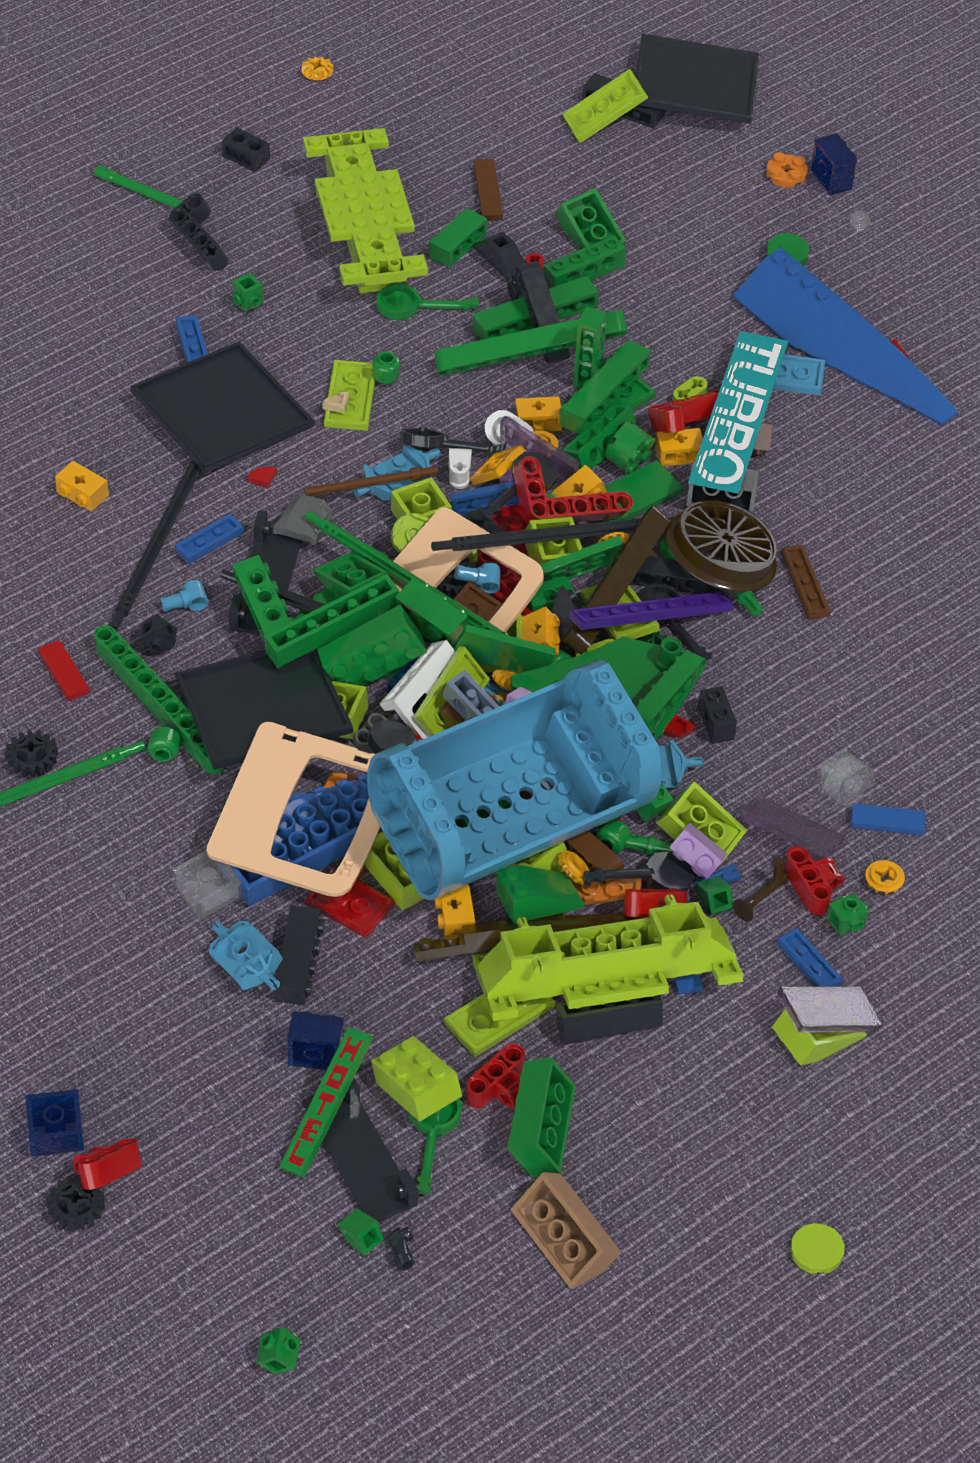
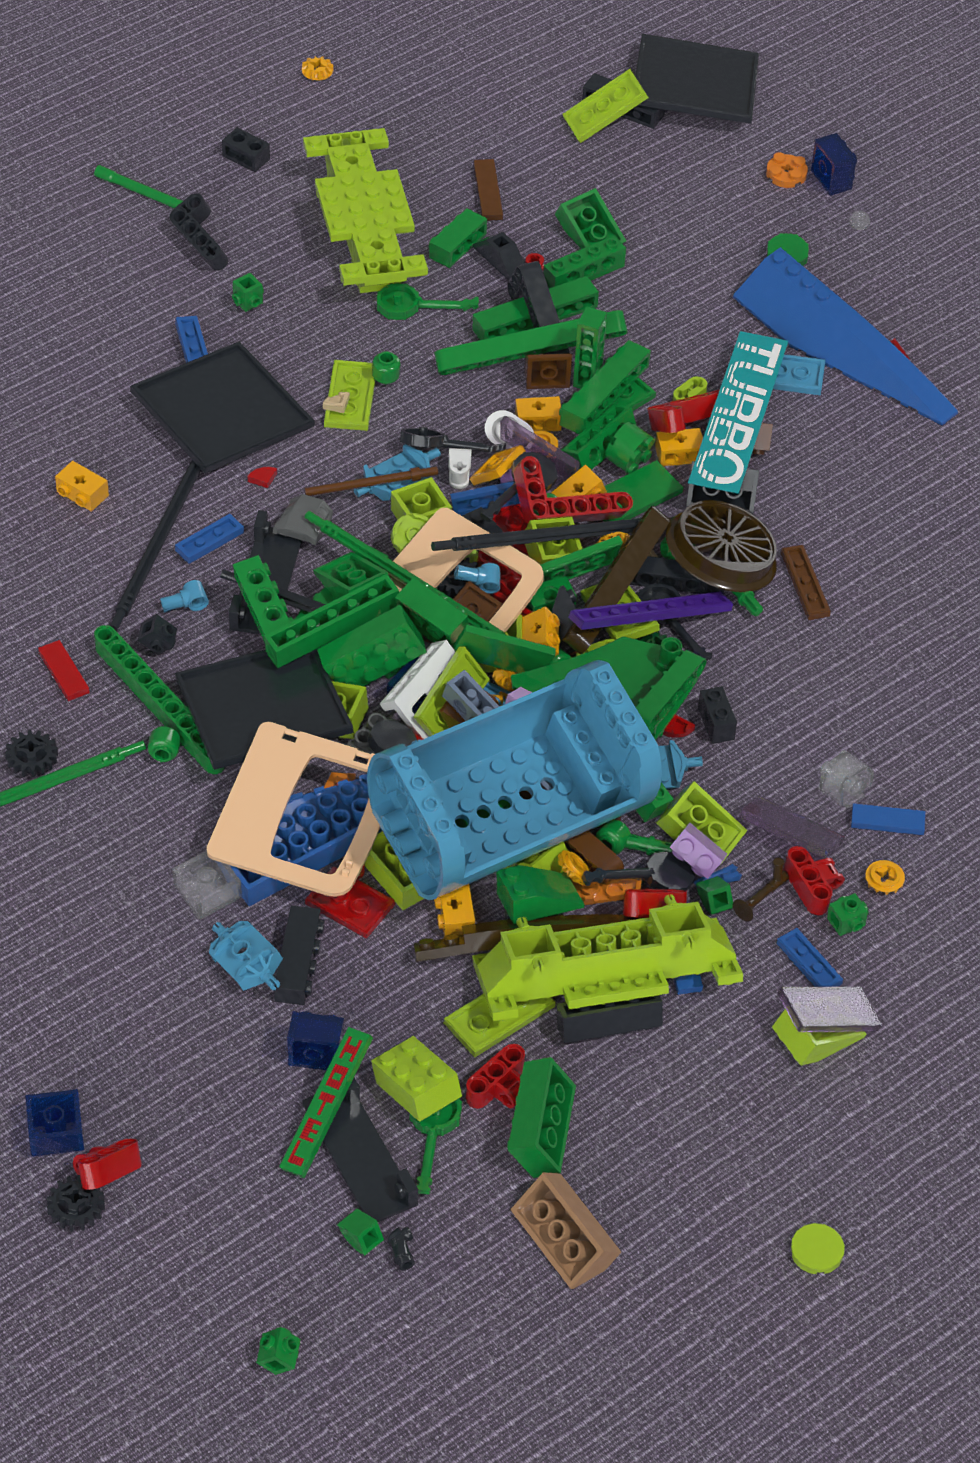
(548, 371): none -> reddish brown slope

